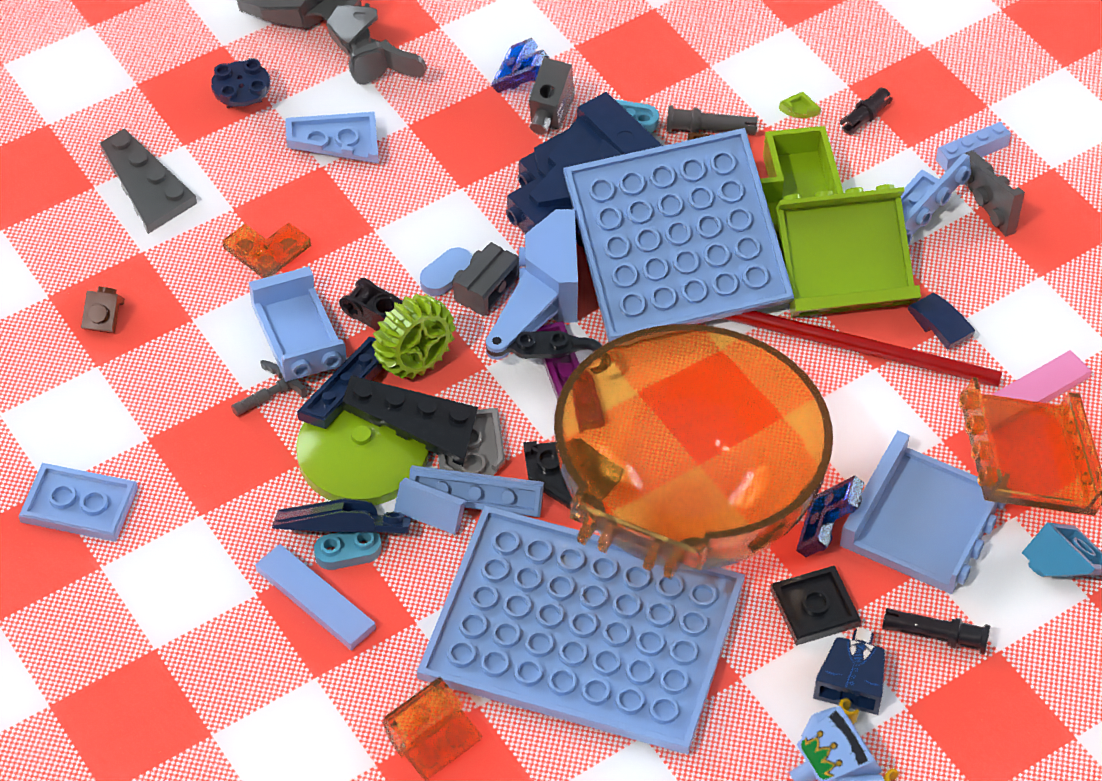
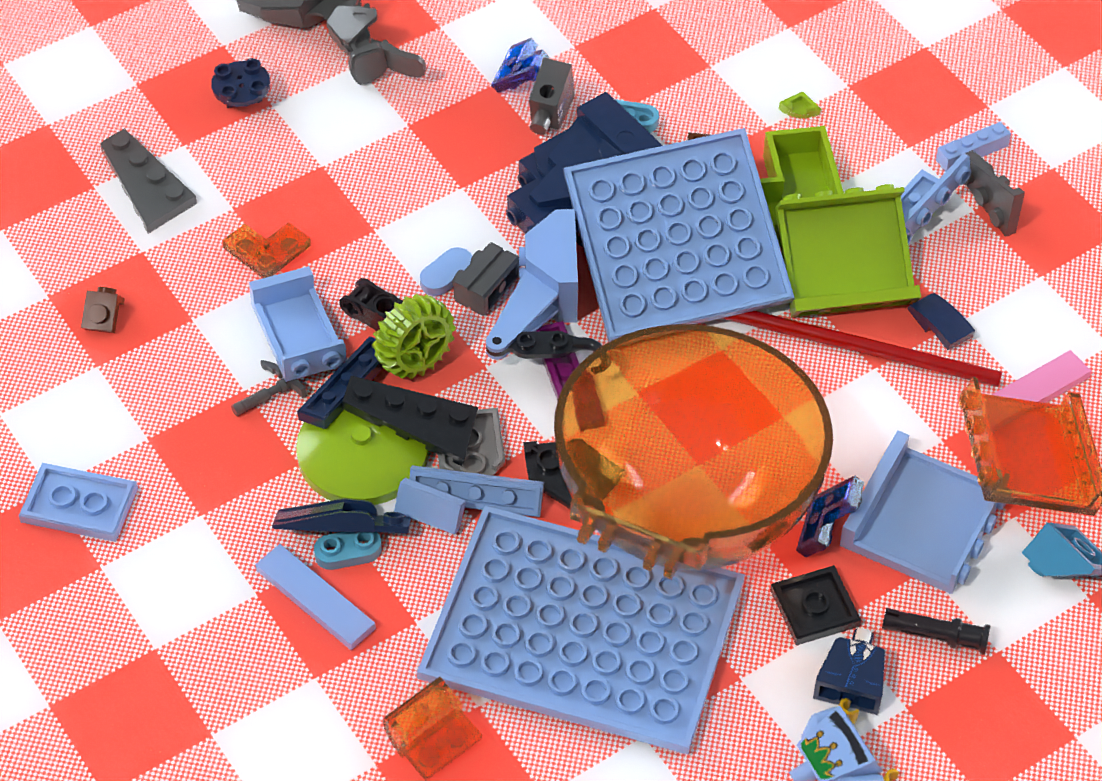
(335, 135): light blue wing -> none
(696, 120): dark grey pin -> none
(866, 110): black pin -> none

